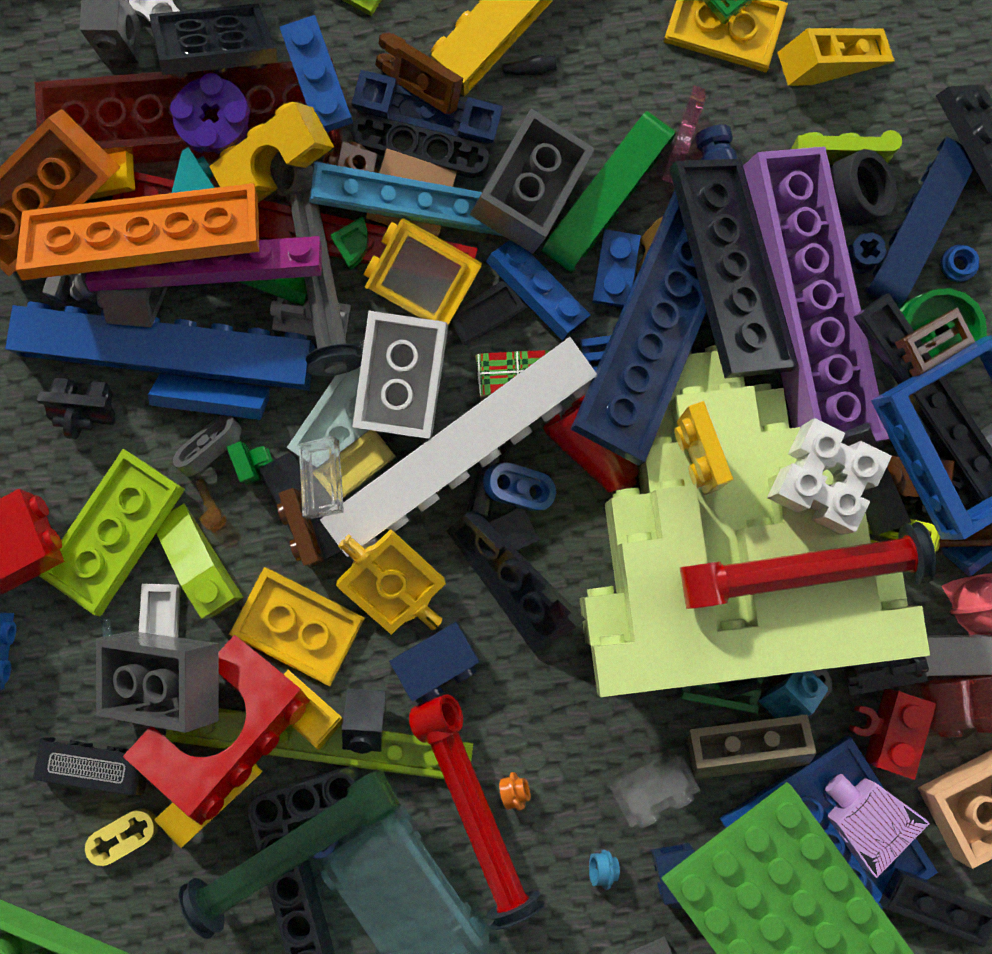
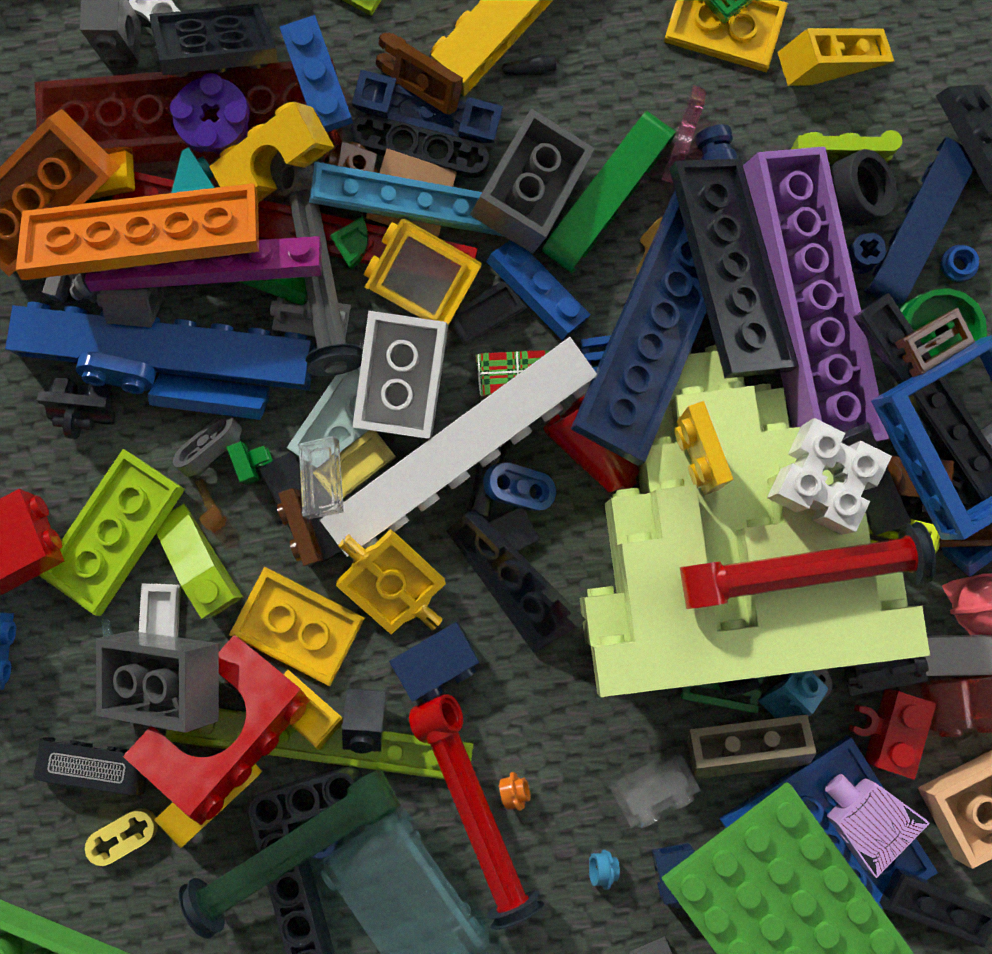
(104, 369): none -> blue plate
(616, 268): blue plate -> none

